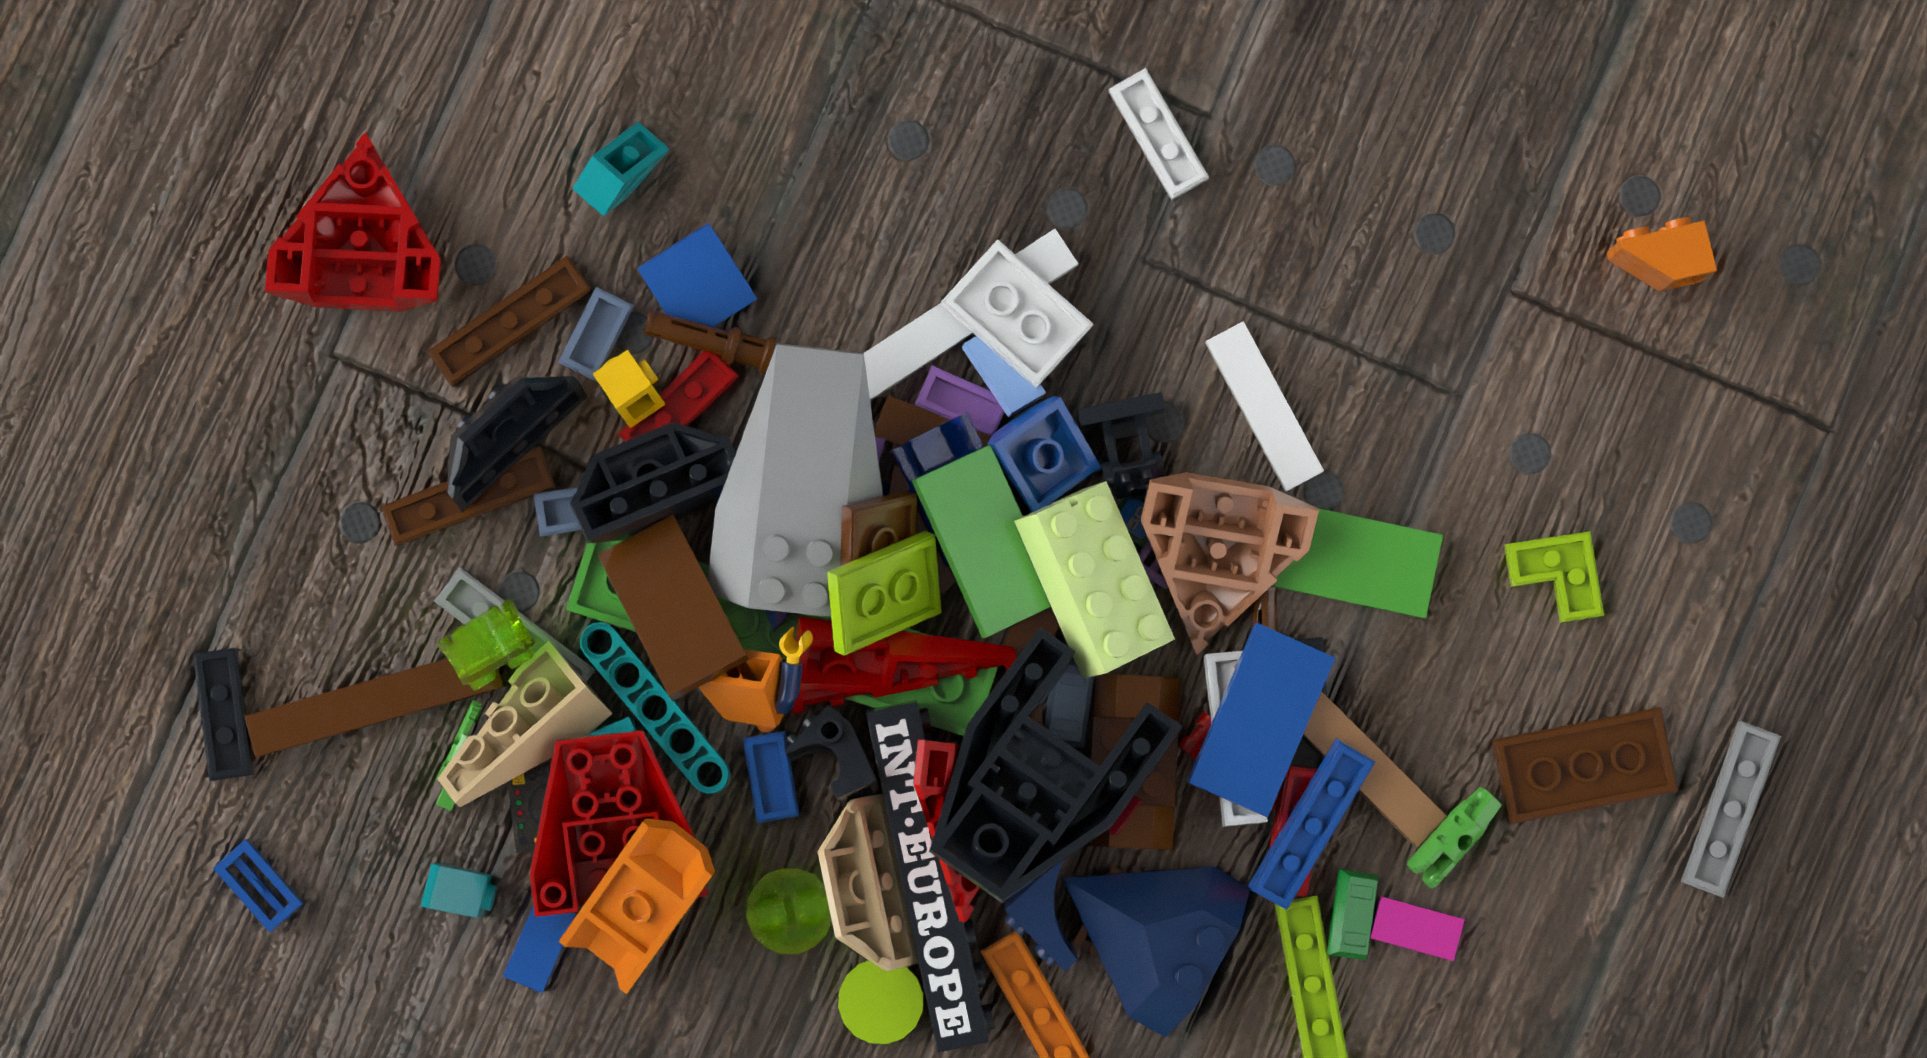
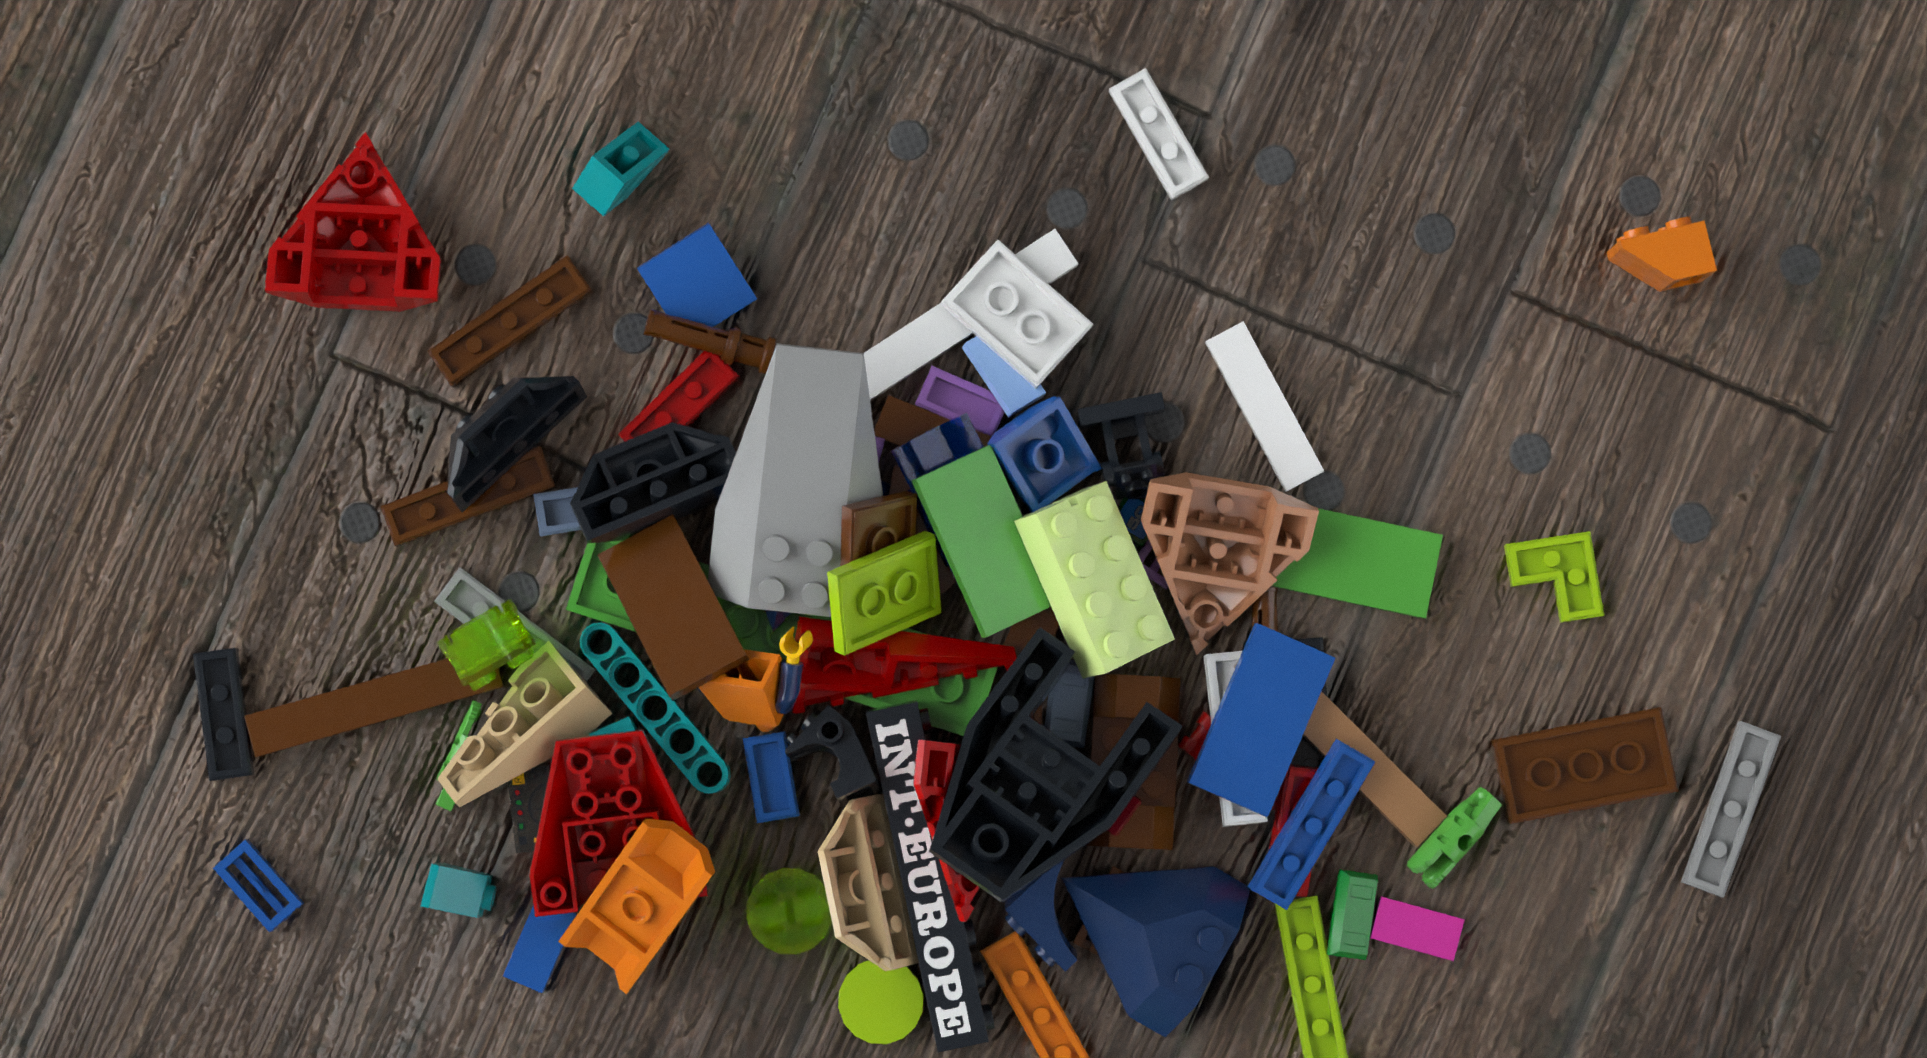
(596, 333): sand blue tile -> none
(630, 387): yellow brick -> none

